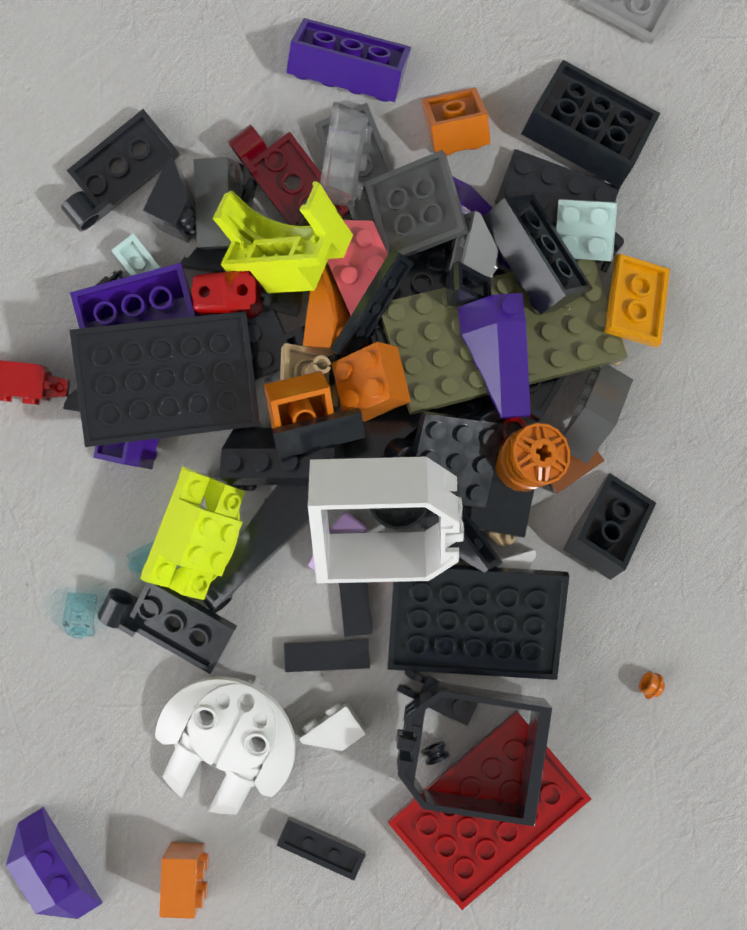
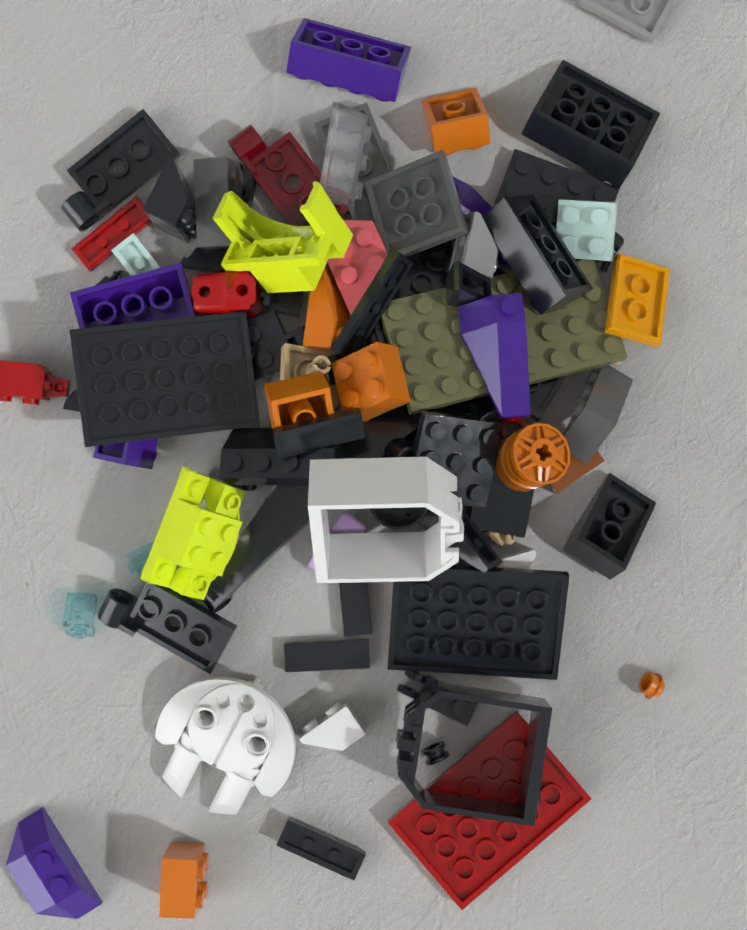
(98, 244): none -> red tile

